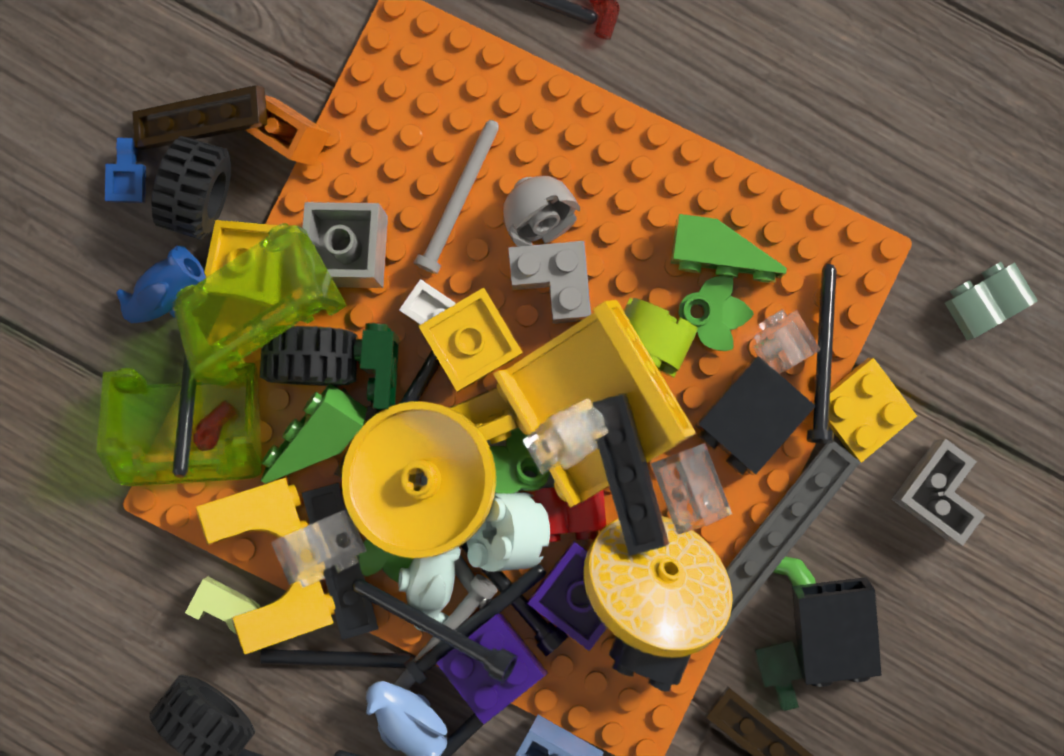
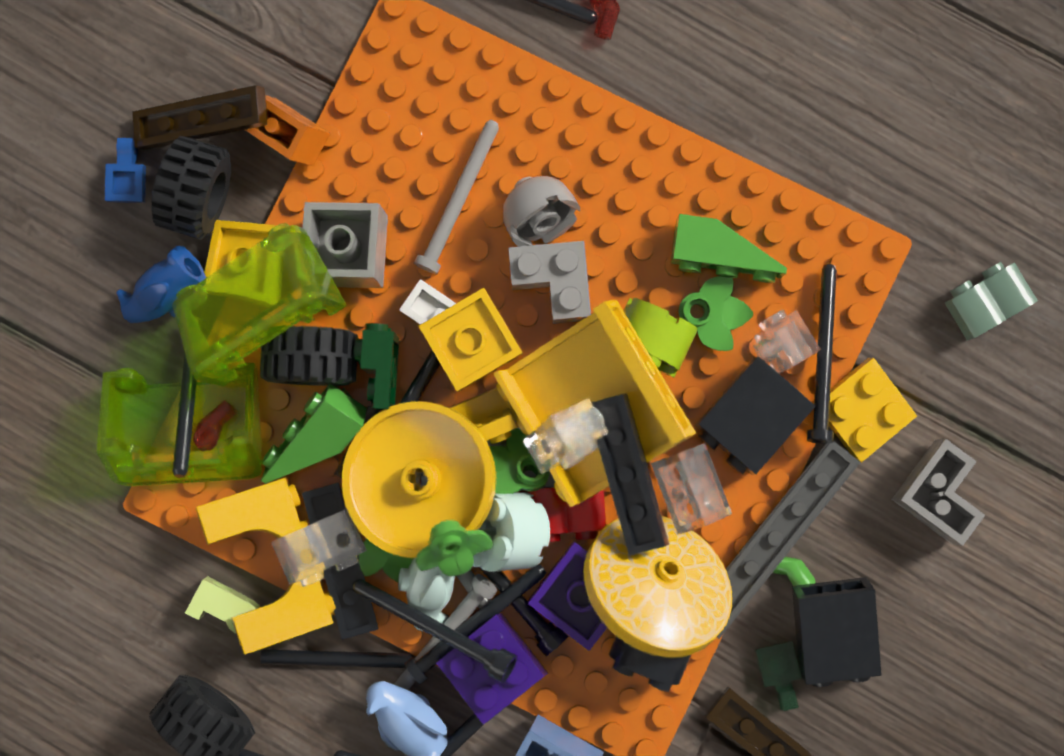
(452, 548): none -> bright green plate

